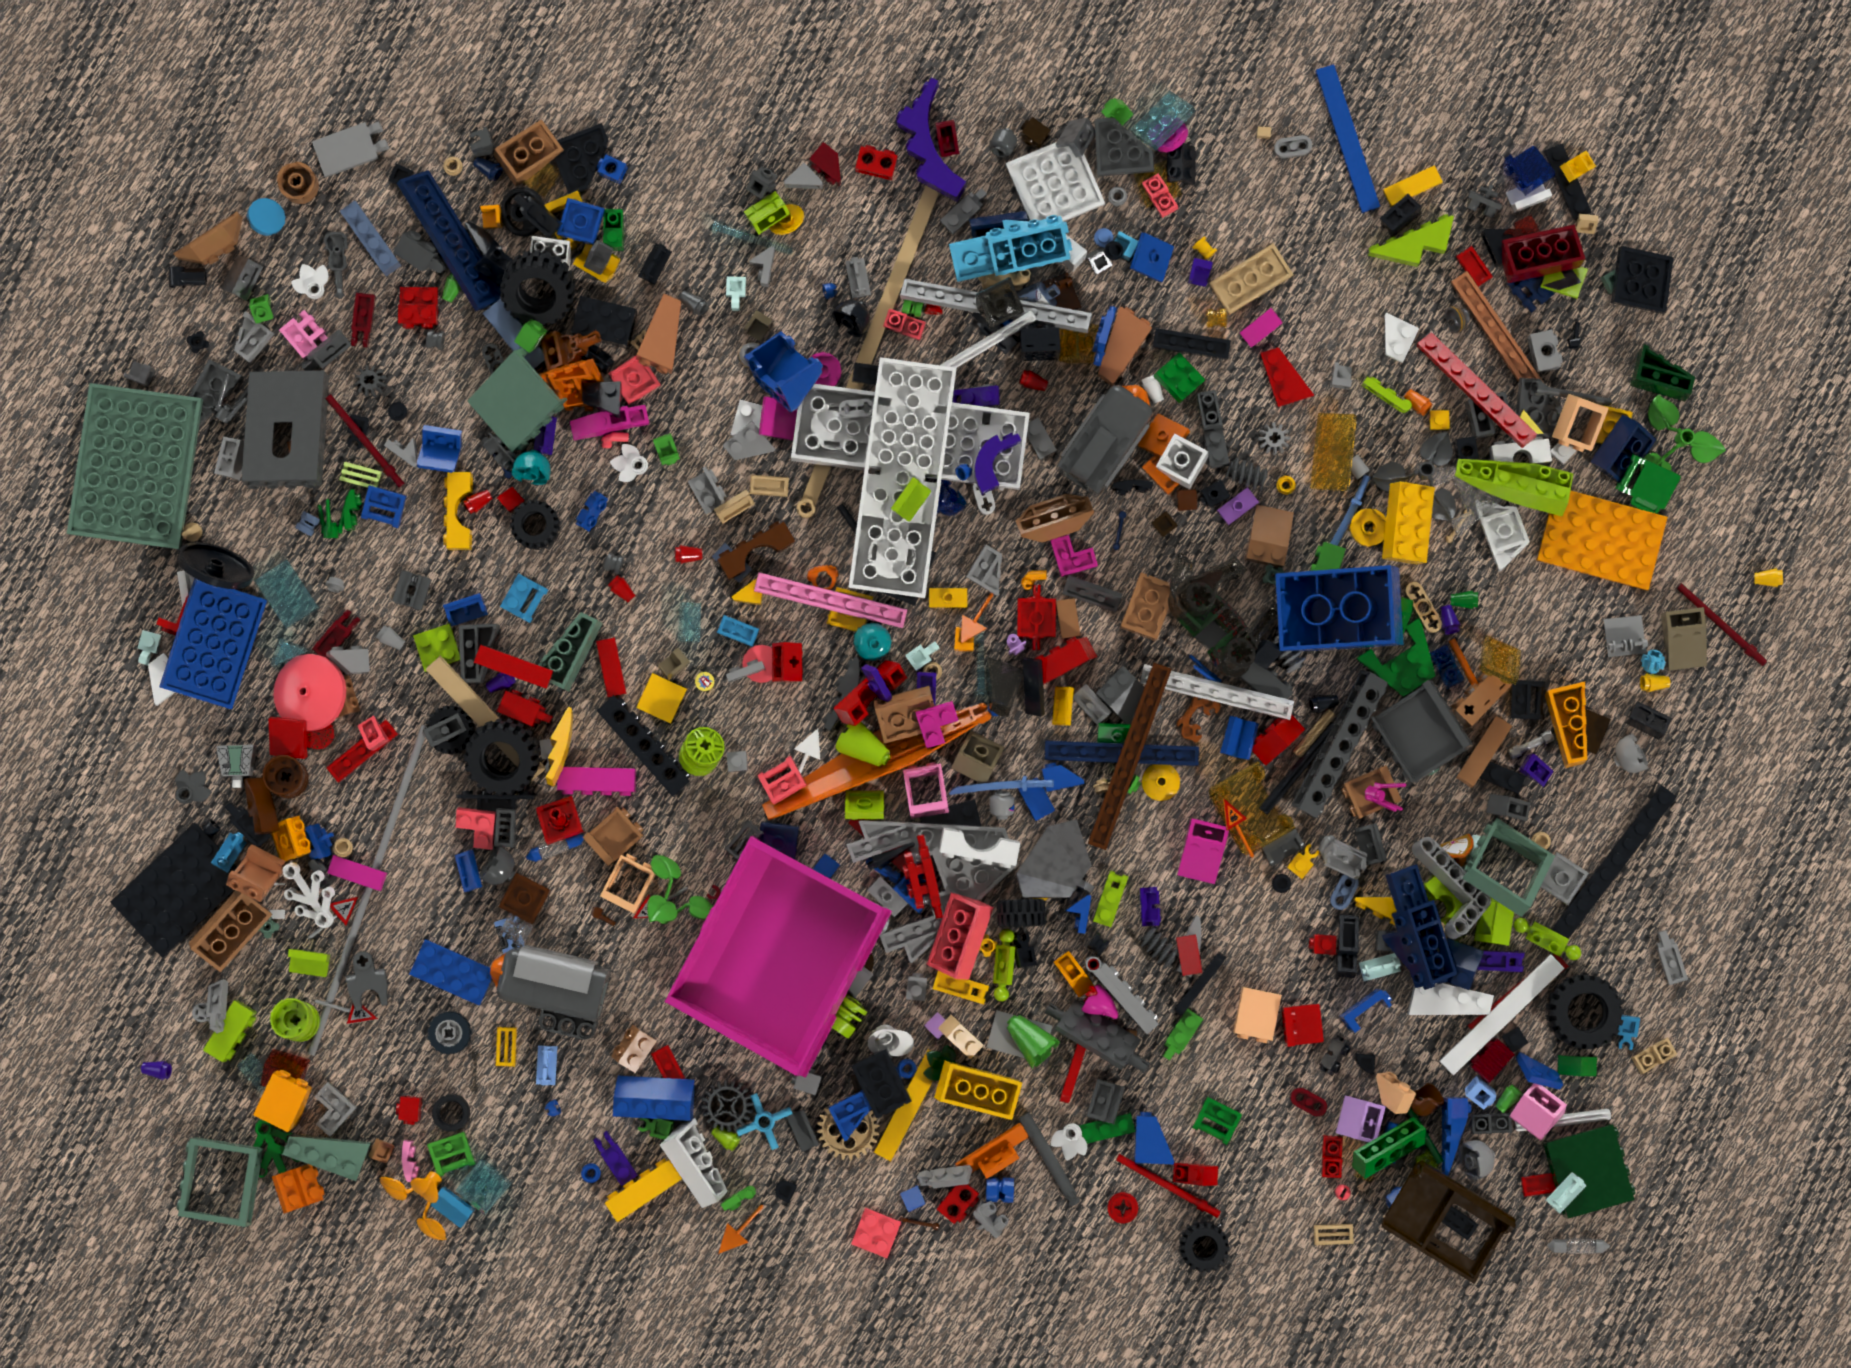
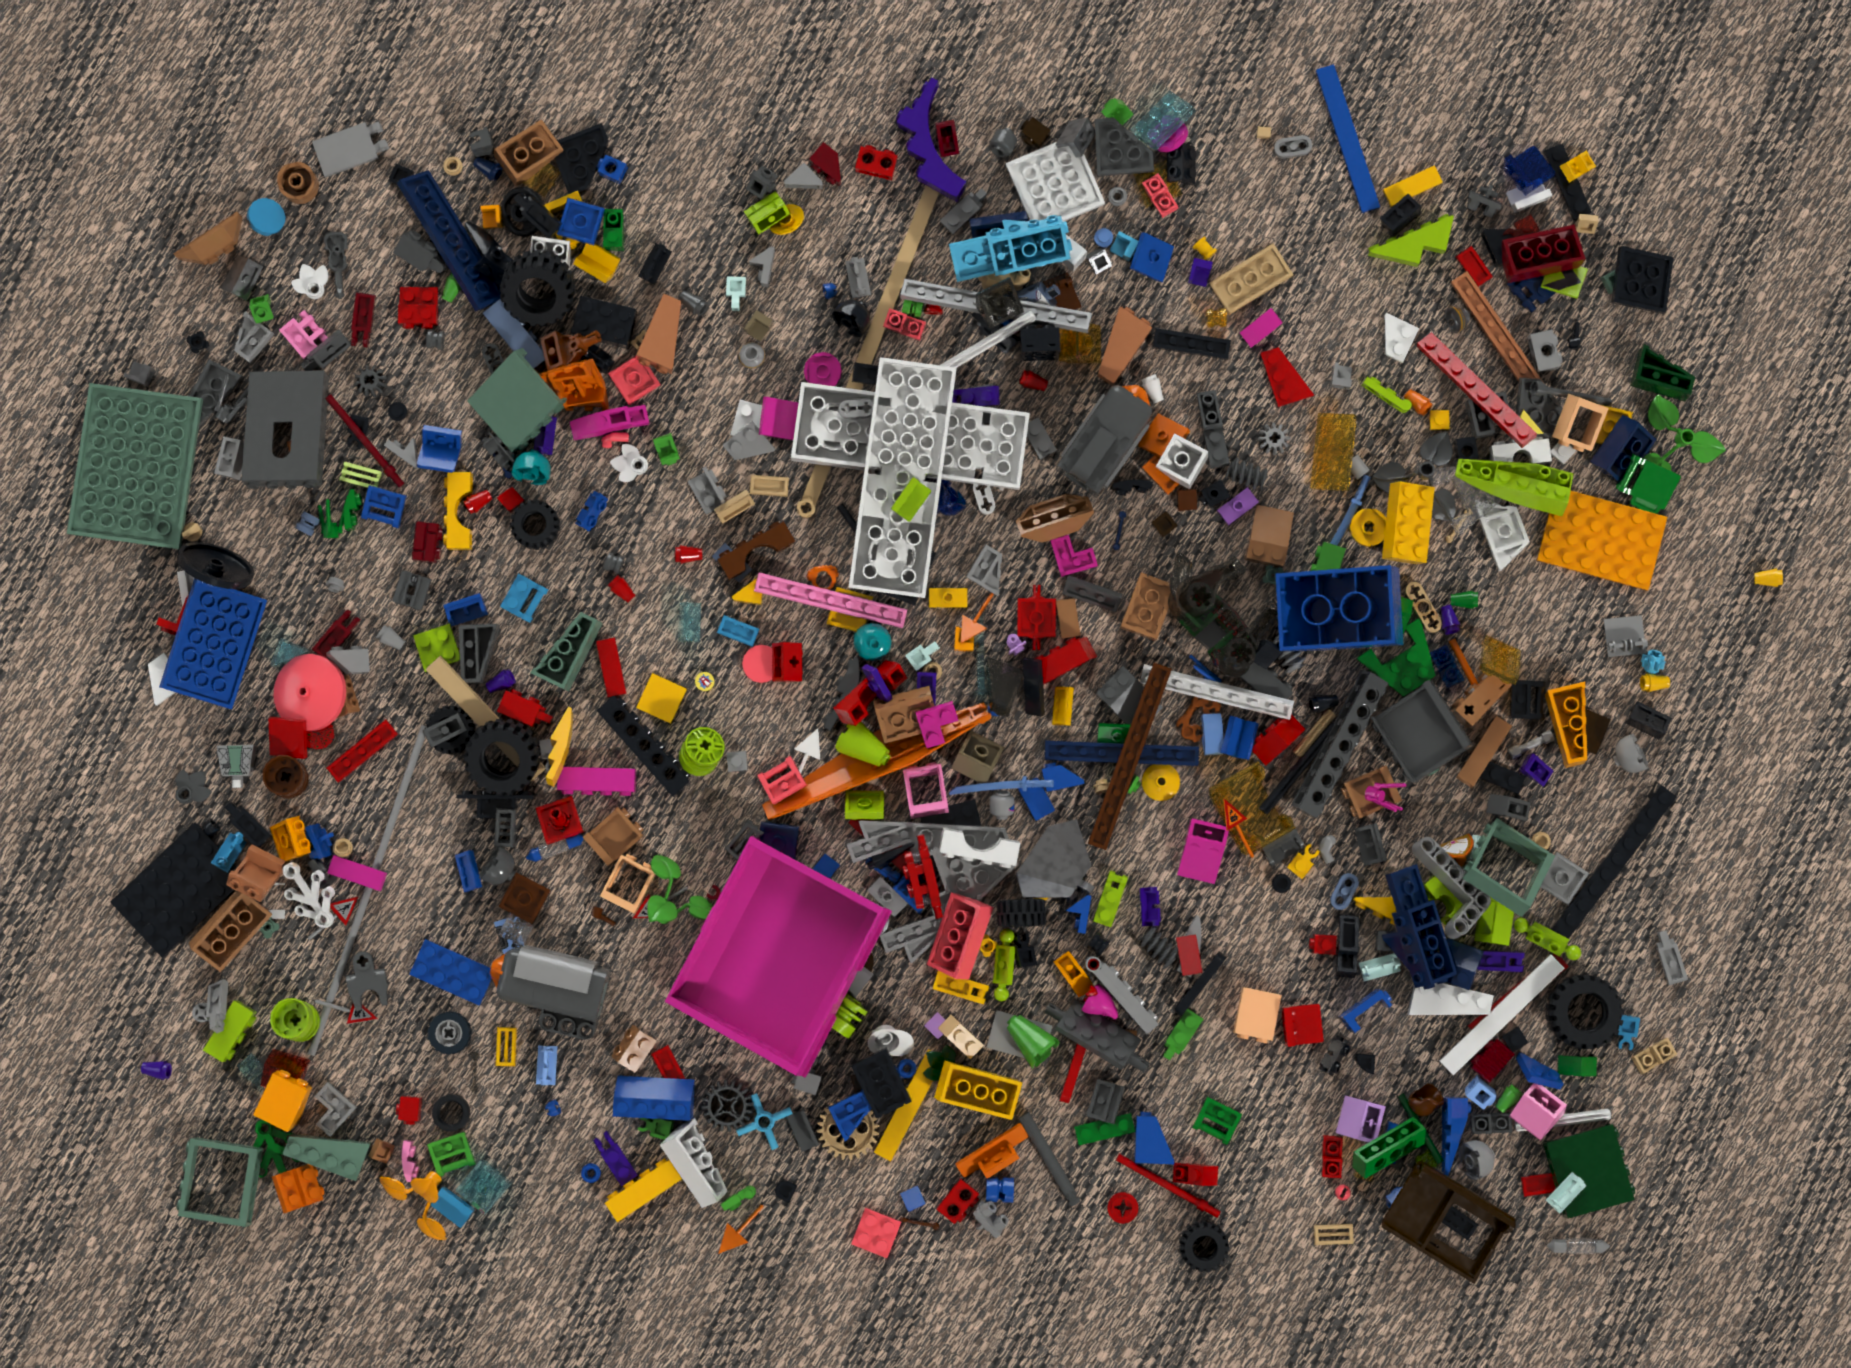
(149, 643): light aqua plate -> none
(186, 277): black piece -> none
(261, 806): reddish brown slope -> none
(286, 594): clear light blue plate -> none
(308, 962): lime panel -> none
(370, 238): sand blue brick -> none
(372, 733): coral slope -> none
(427, 542): none -> dark red brick
(481, 822): coral plate -> none
(513, 666): red tile -> none
(530, 335): bright green brick -> none
(598, 257): flat silver panel -> none
(603, 396): black wing -> none
(674, 664): dark tan panel -> none
(727, 1139): lime cone -> none
(749, 237): clear light blue bar -> none
(752, 668): light grey plate -> none
(783, 370): blue windscreen -> none
(916, 987): light grey bracket -> none
(945, 1176): light grey hinge -> none
(963, 471): blue hinge -> none
(984, 471): dark purple arch -> none
(1031, 577): light orange arm -> none
(1070, 1143): white plate -> none
(1091, 704): light grey plate -> none
(1102, 335): blue plate -> none
(1113, 250): black plate -> none
(1179, 377): green plate -> none
(1212, 734): none -> medium blue slope
(1288, 479): yellow plate -> none
(1308, 1101): dark red plate -> none
(1345, 859): light grey hinge -> none
(1394, 1093): light nougat slope -> none
(1685, 638): dark tan slope -> none
(1750, 650): dark red bar -> none

